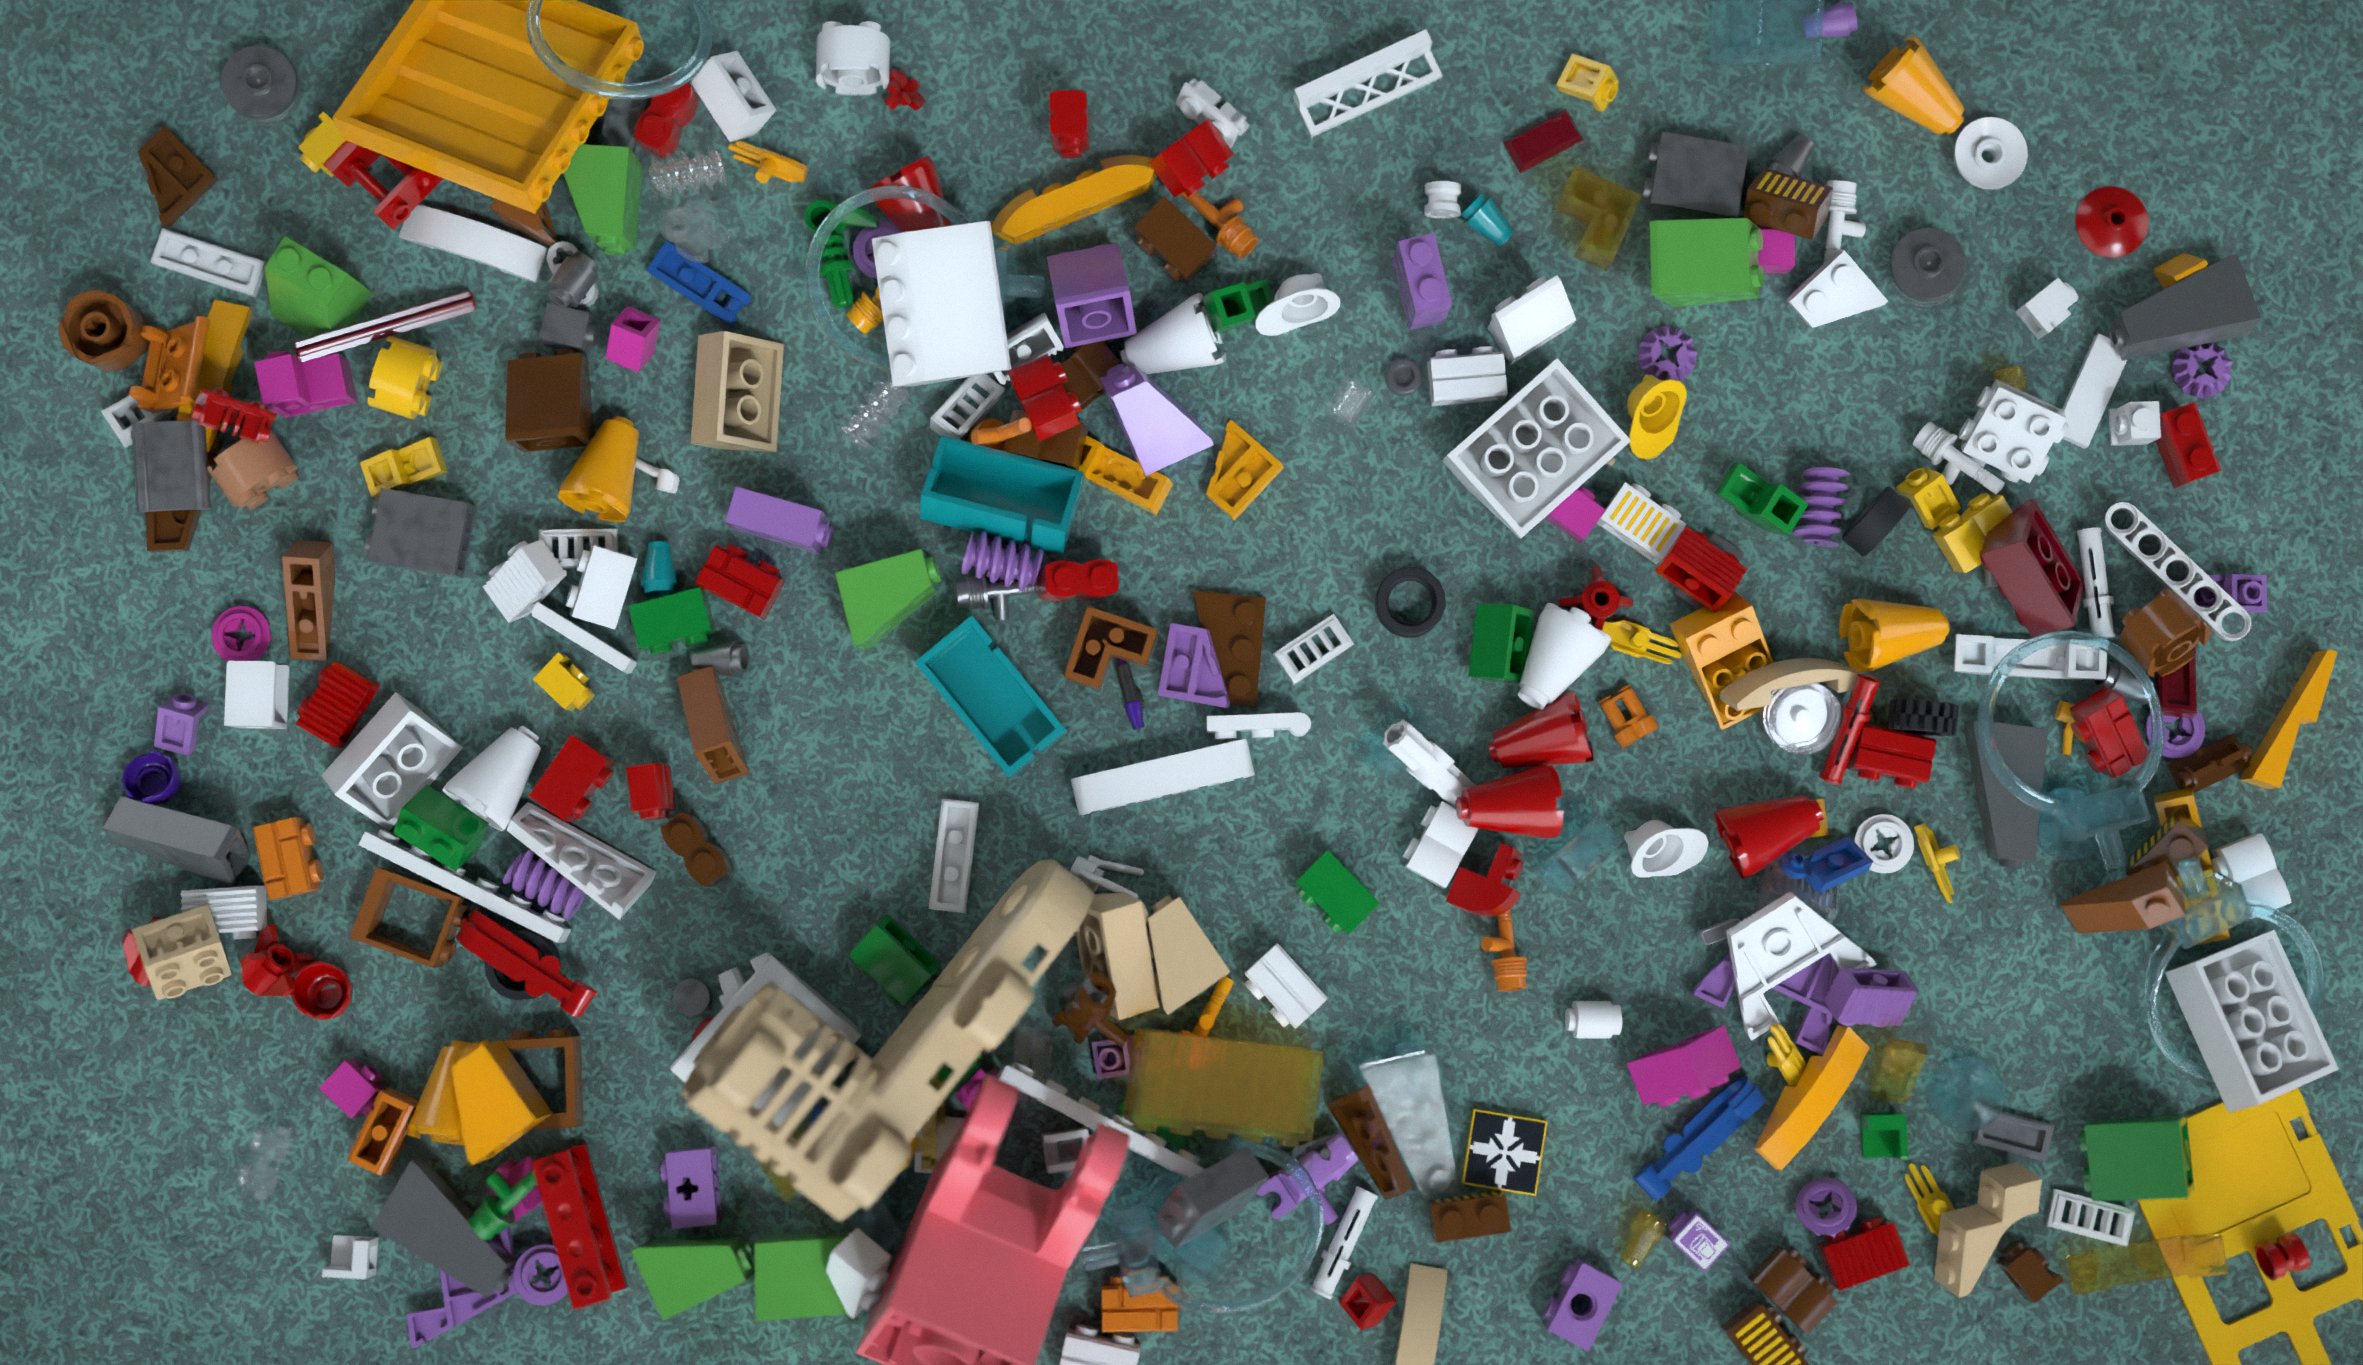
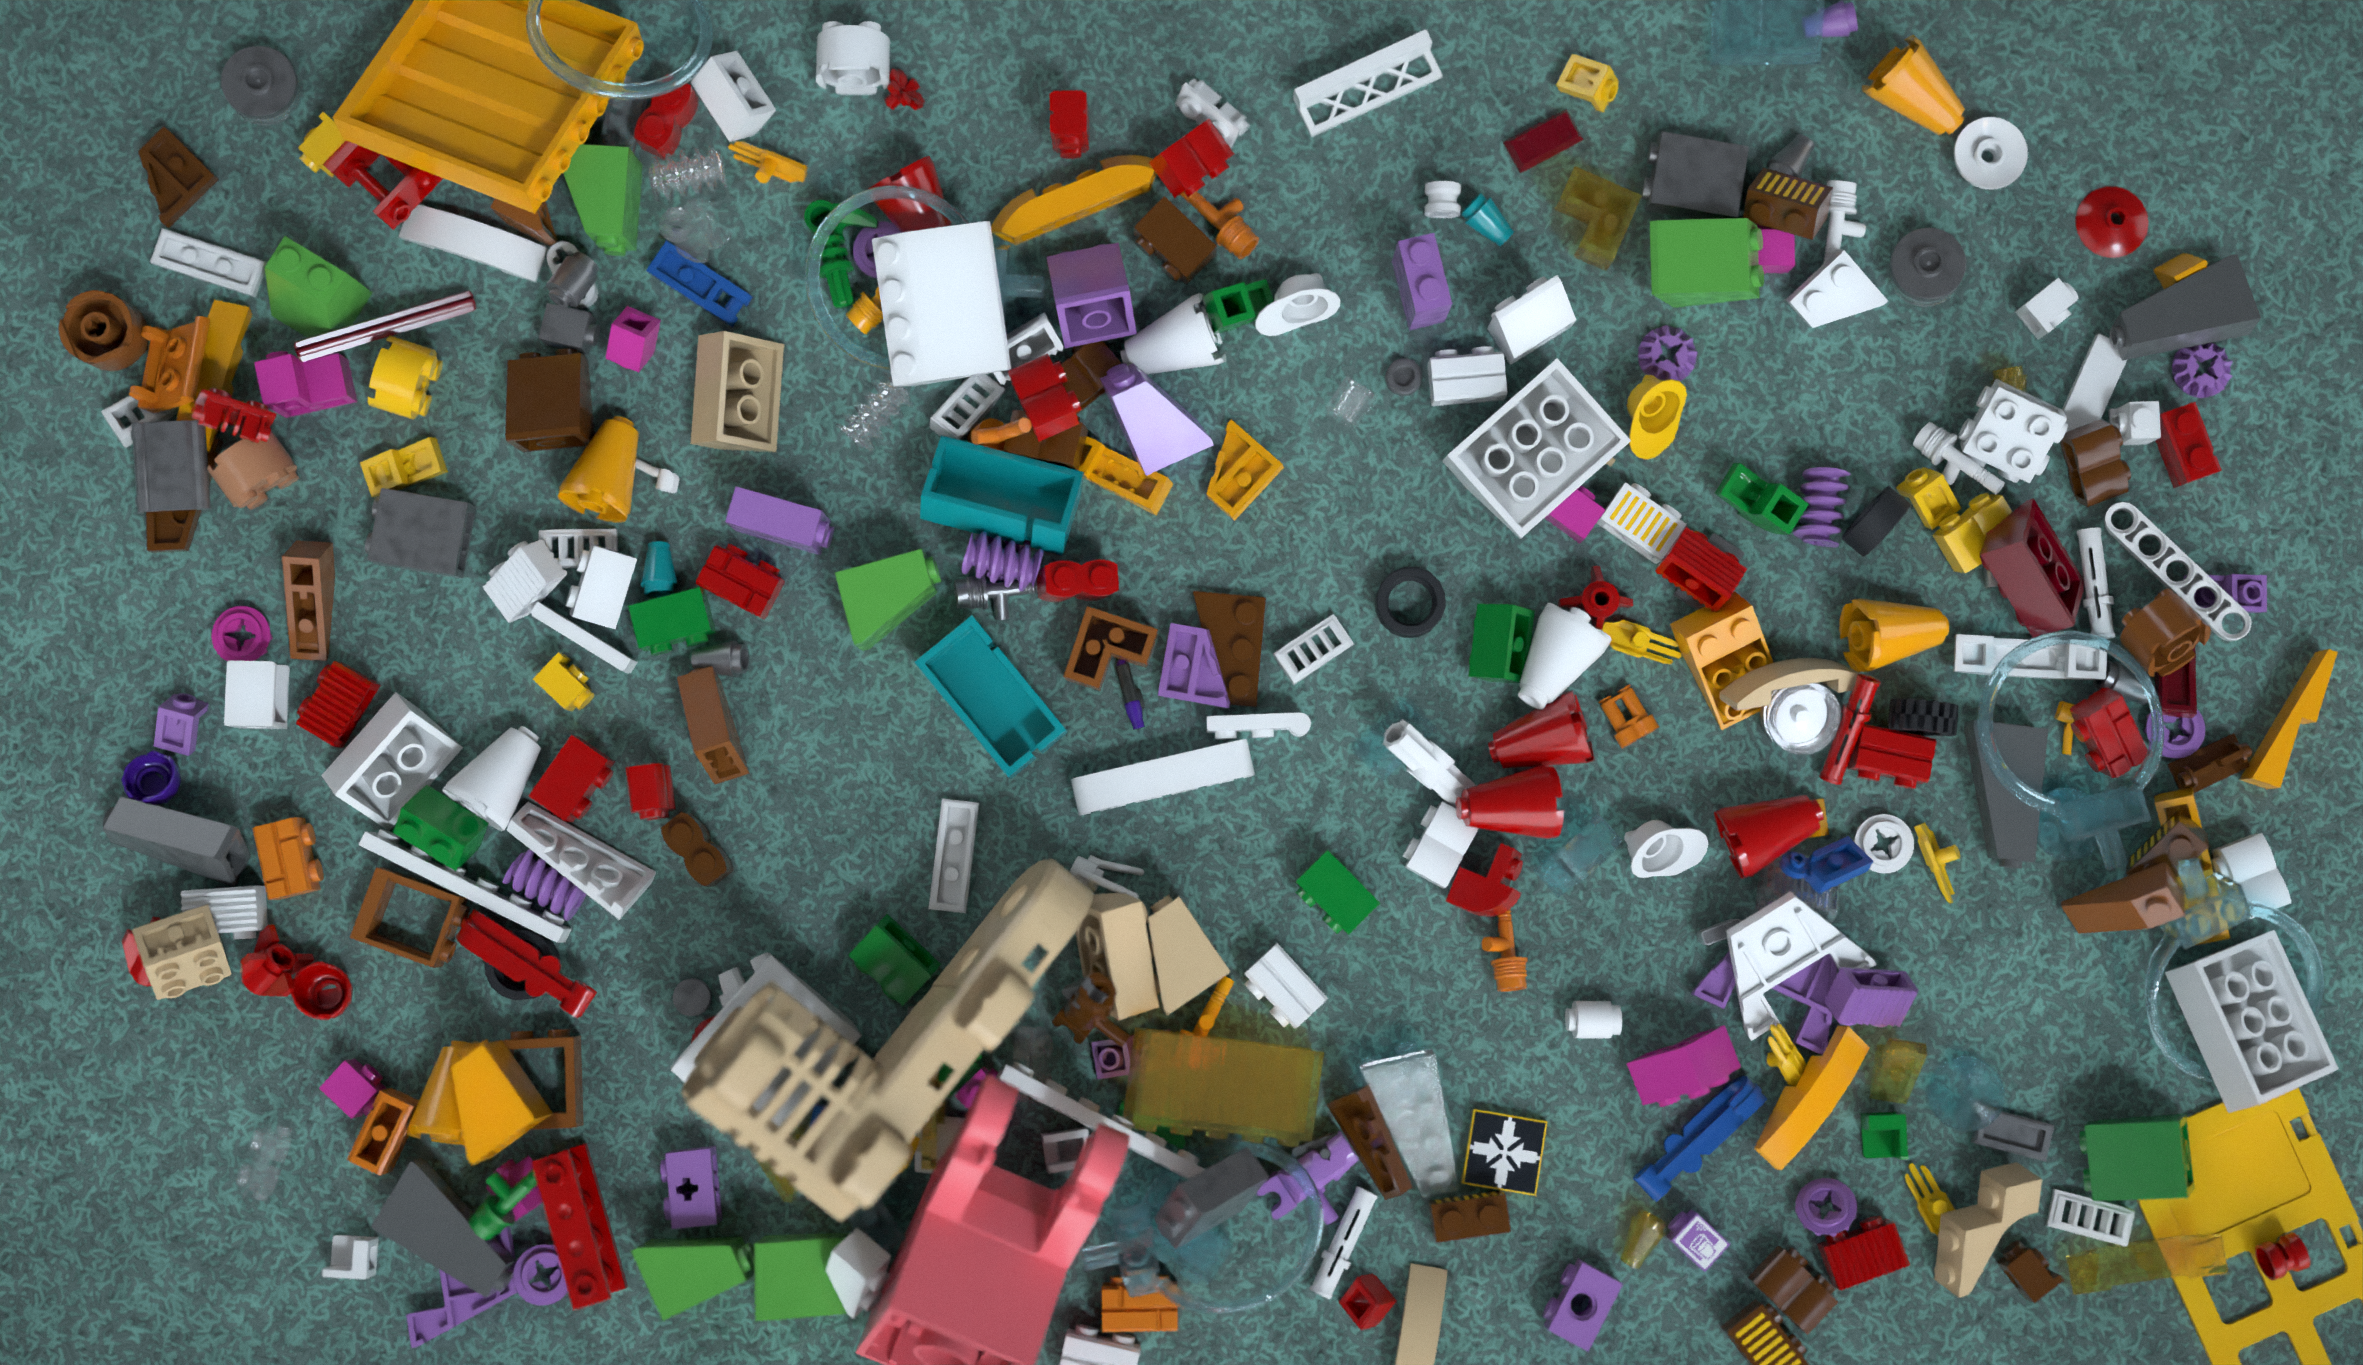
(2095, 462): none -> reddish brown brick

